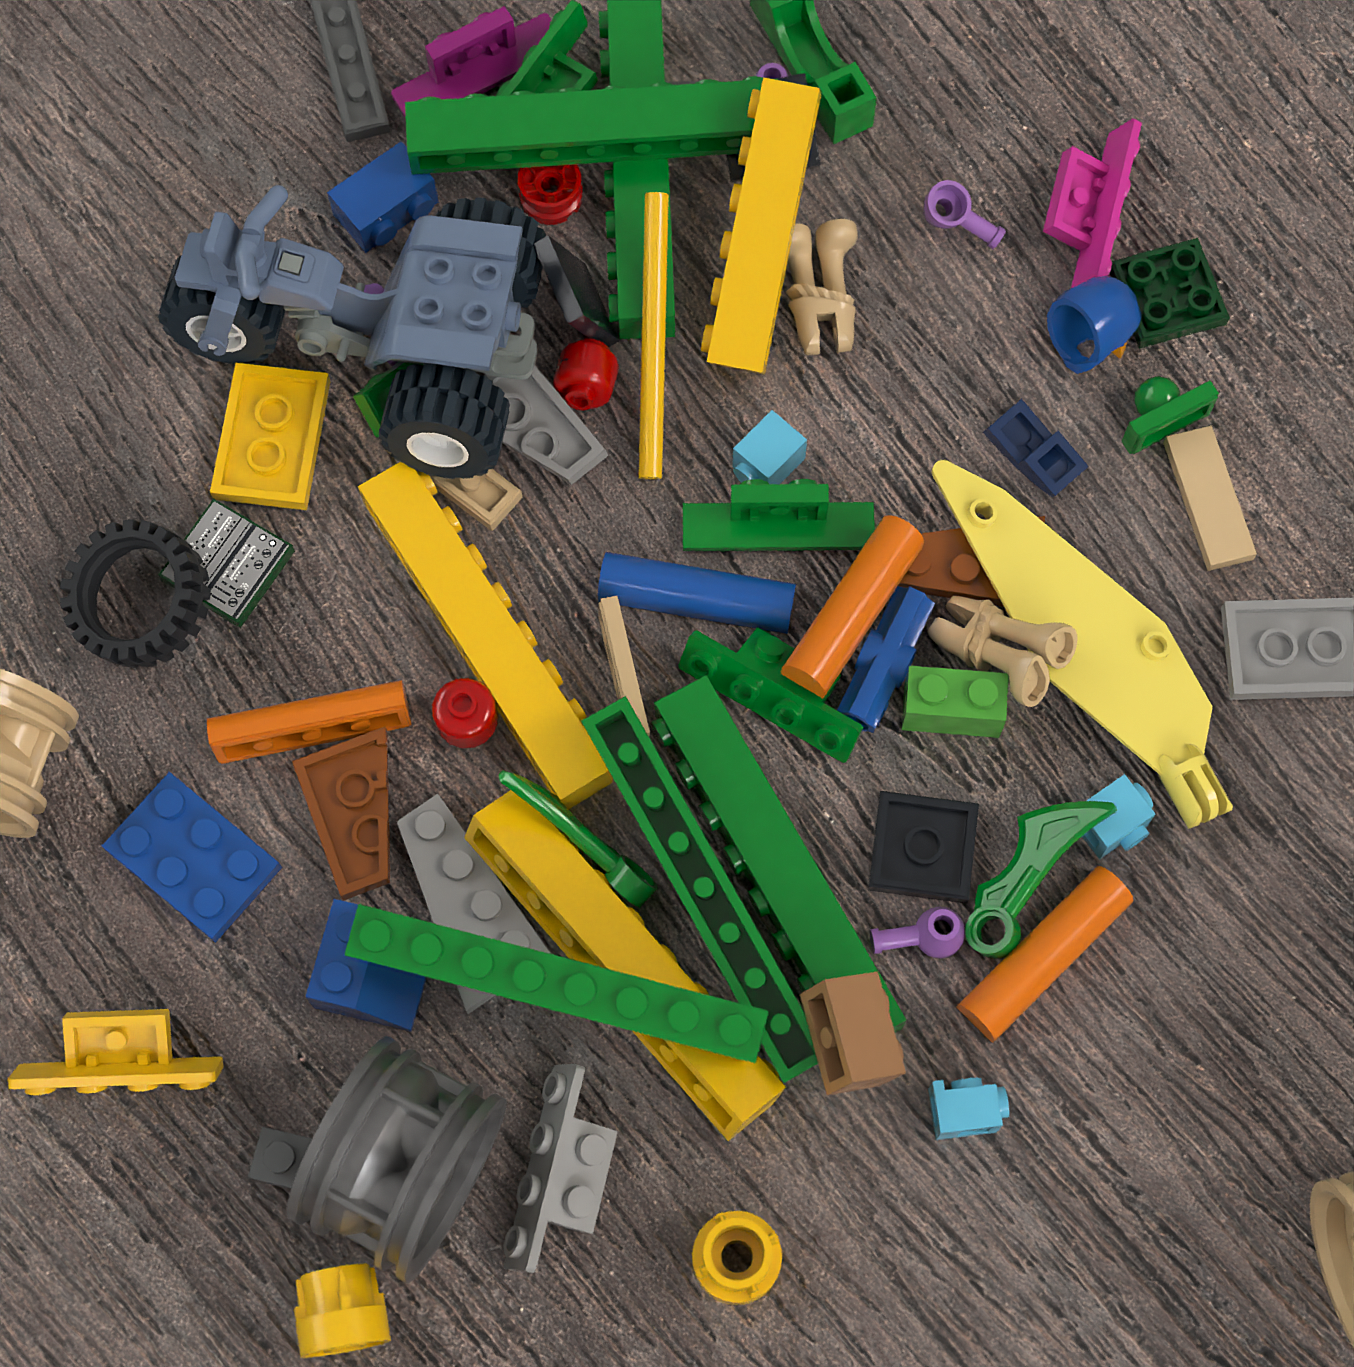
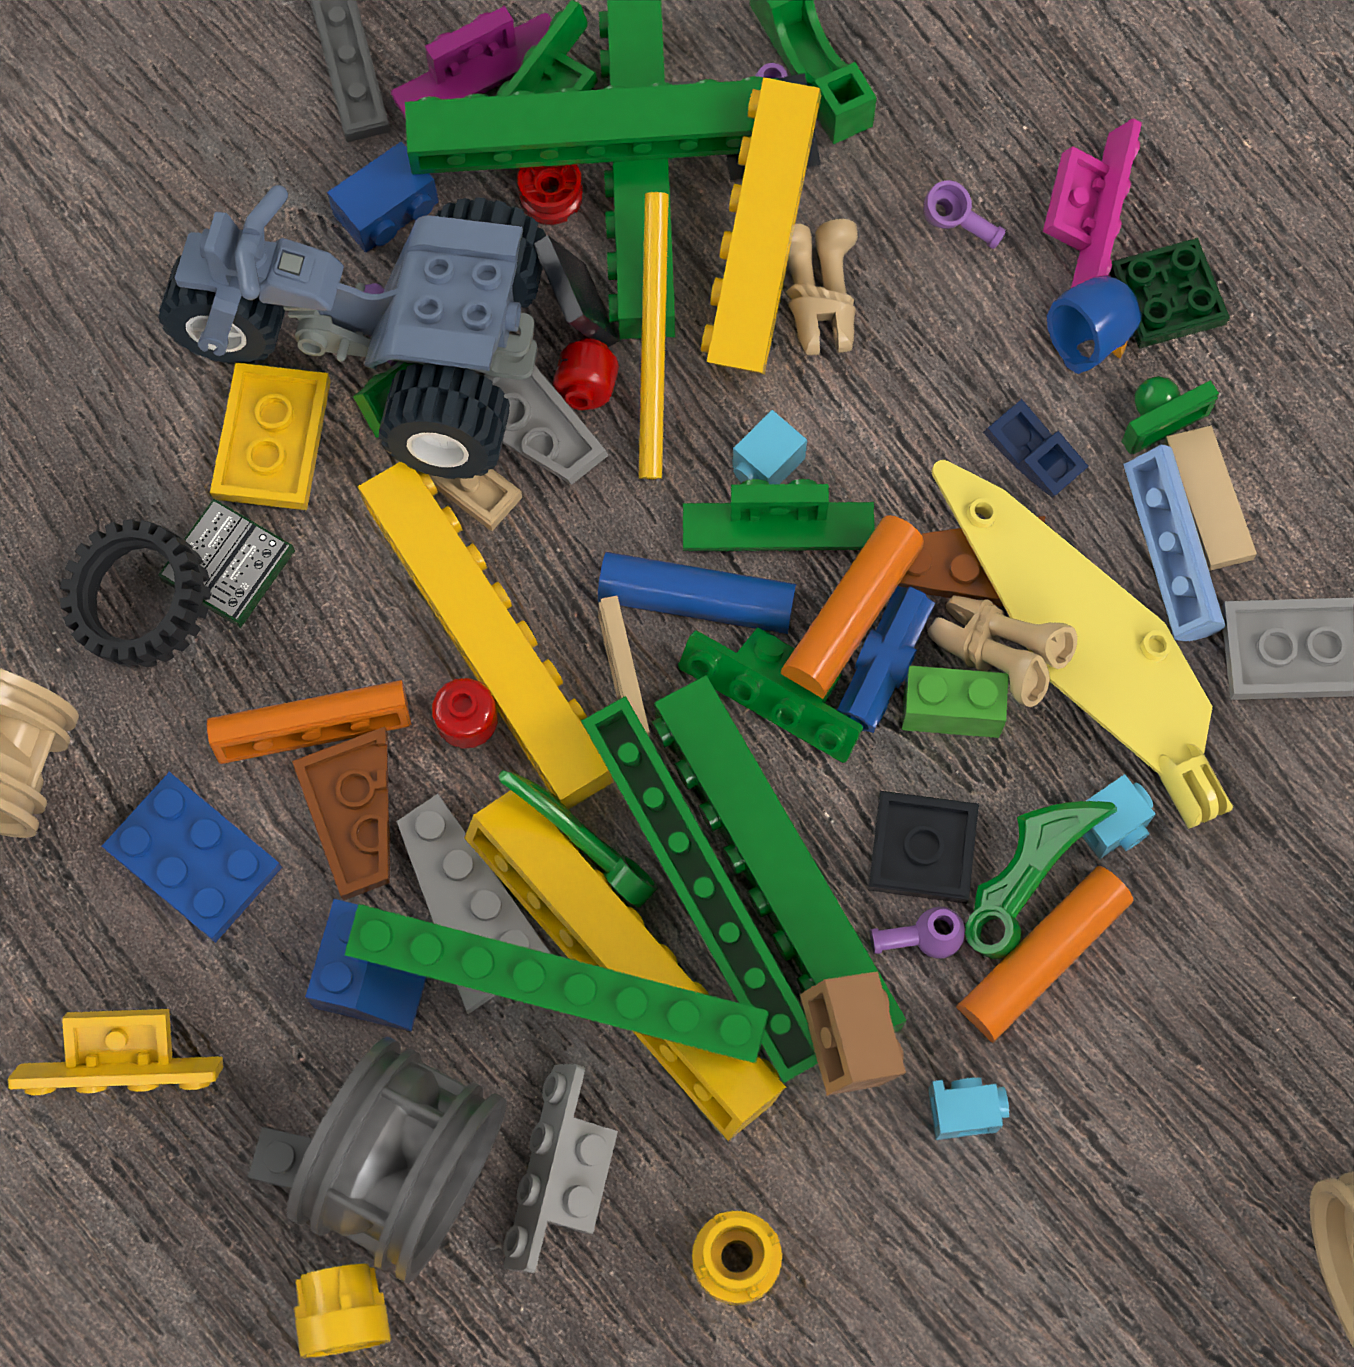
(1174, 545): none -> light blue brick

